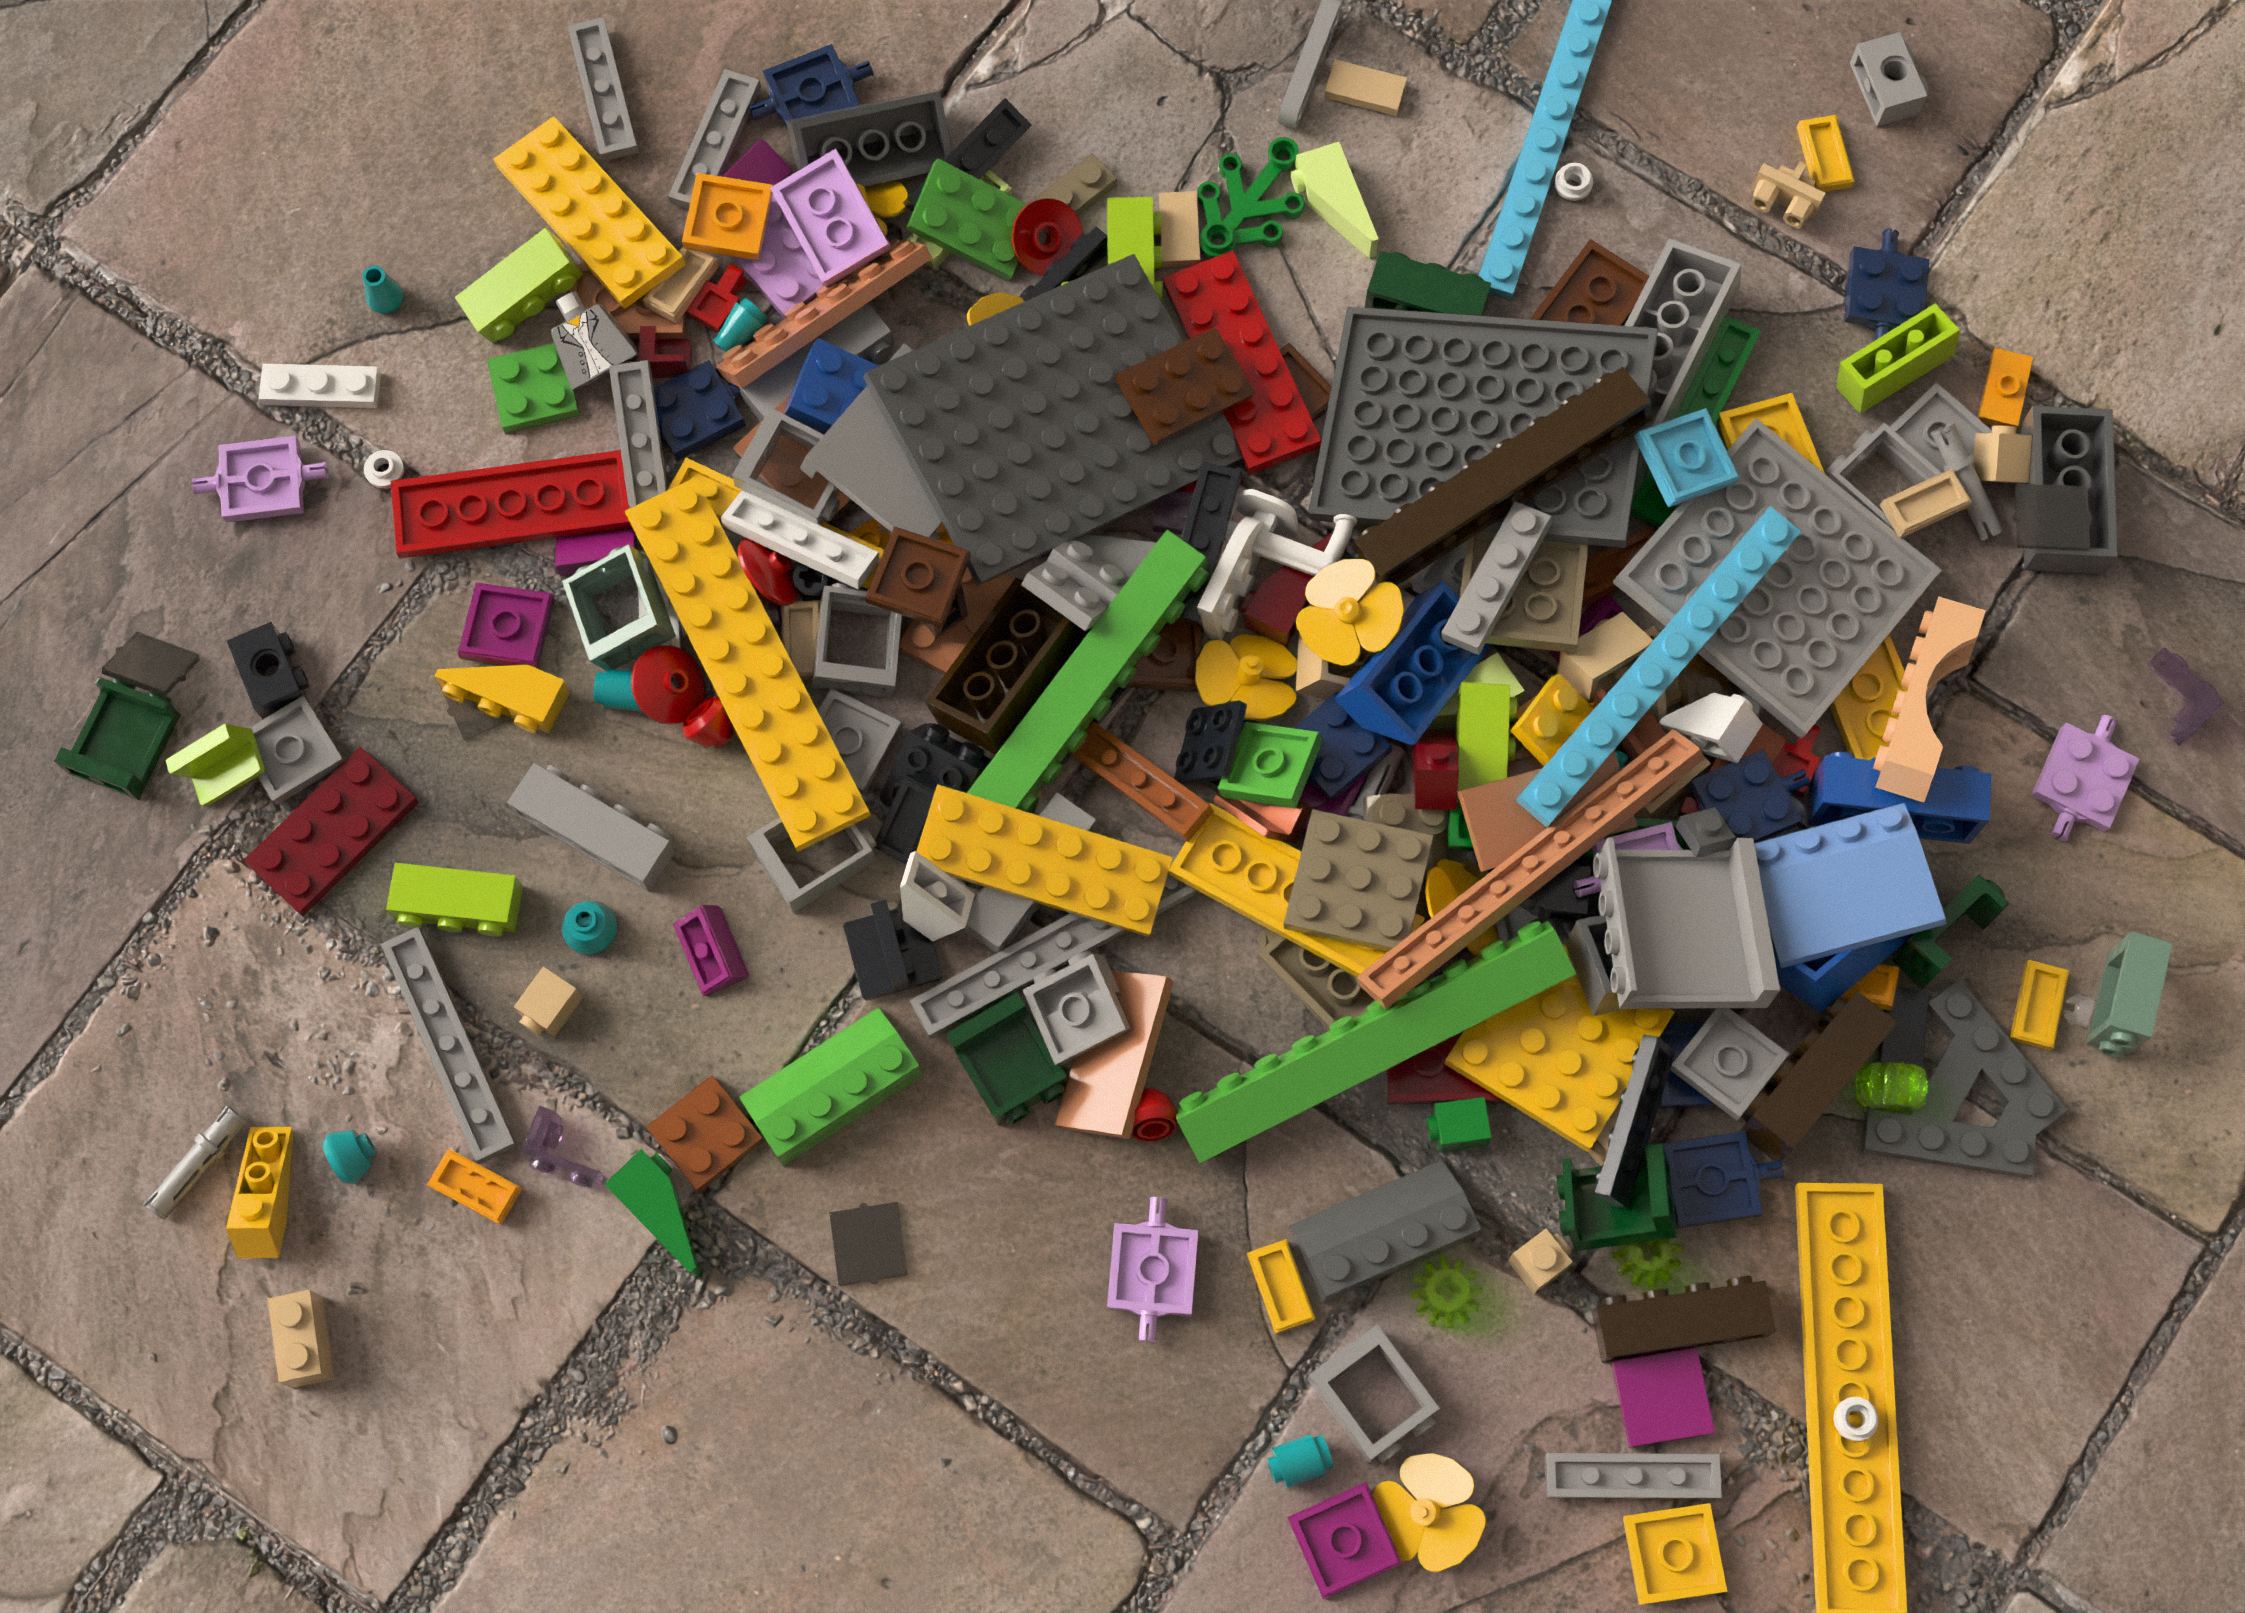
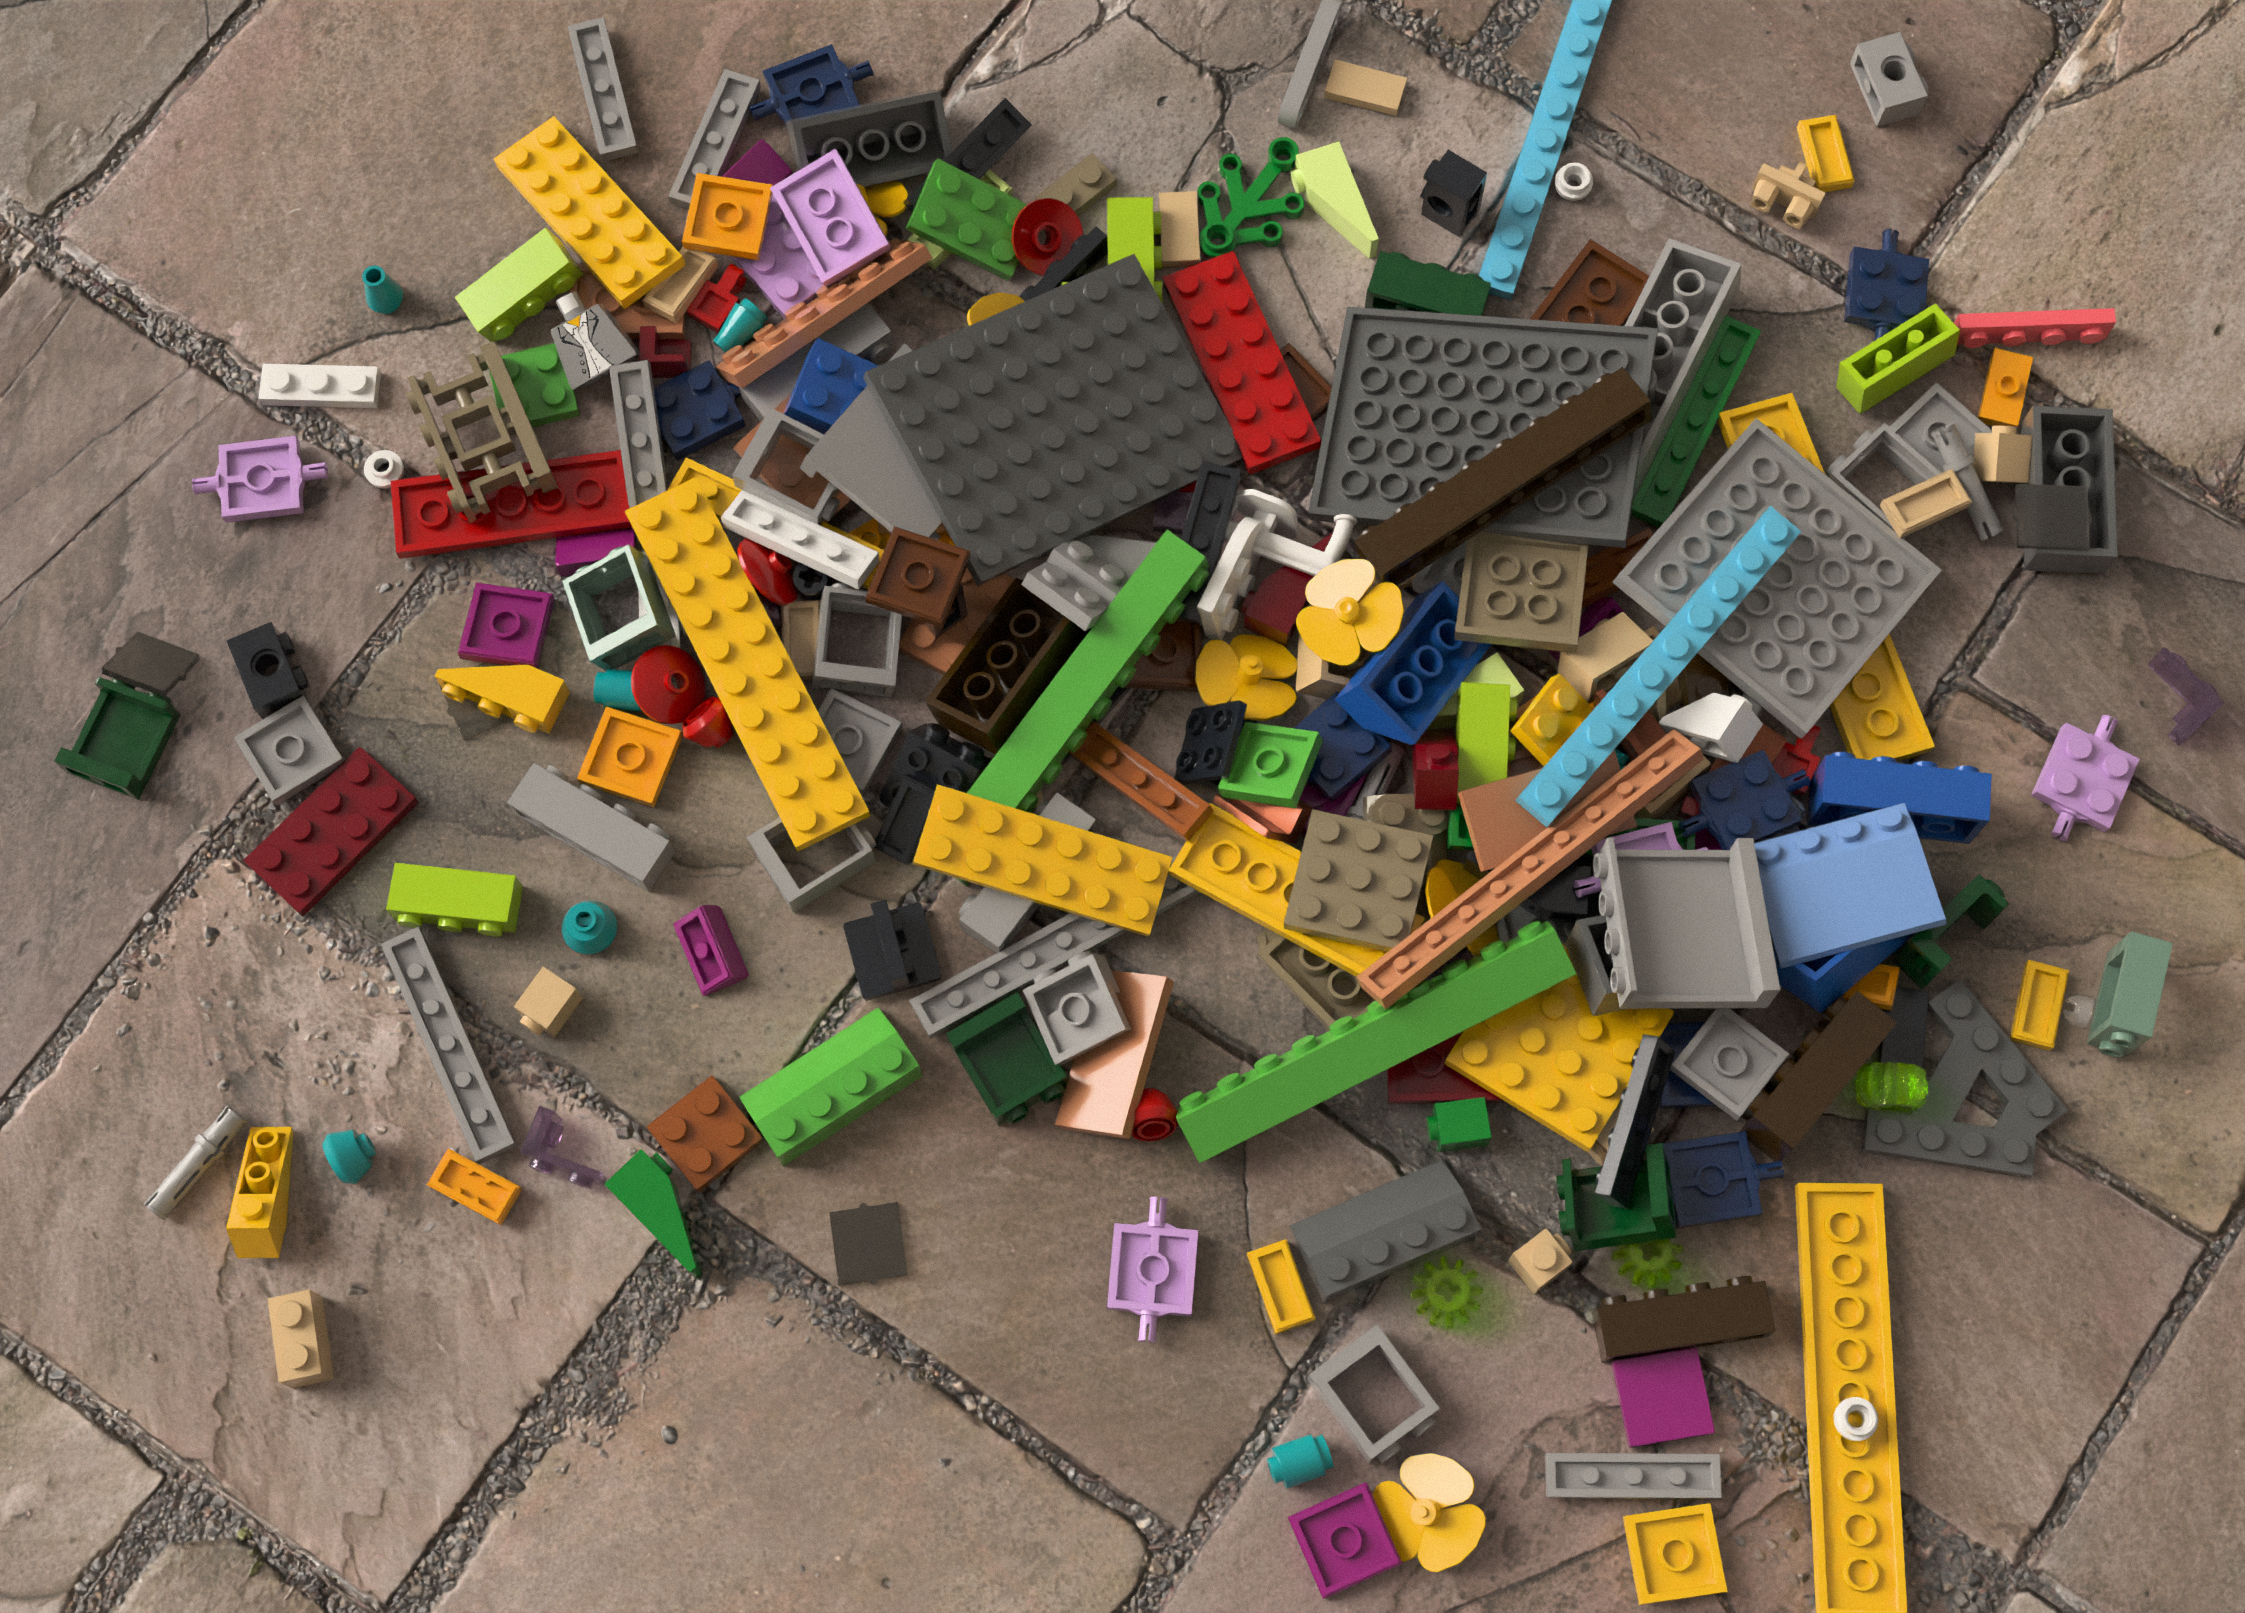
(219, 762): lime panel -> none
(509, 421): none -> dark tan fence
(630, 757): none -> light orange plate
(933, 899): white slope -> none
(1184, 386): reddish brown plate -> none
(1452, 192): none -> black brick
(1496, 578): light grey plate -> none
(1687, 457): medium azure tile -> none
(1705, 832): dark grey plate -> none
(1914, 747): light nougat arch -> none
(2035, 326): none -> coral plate

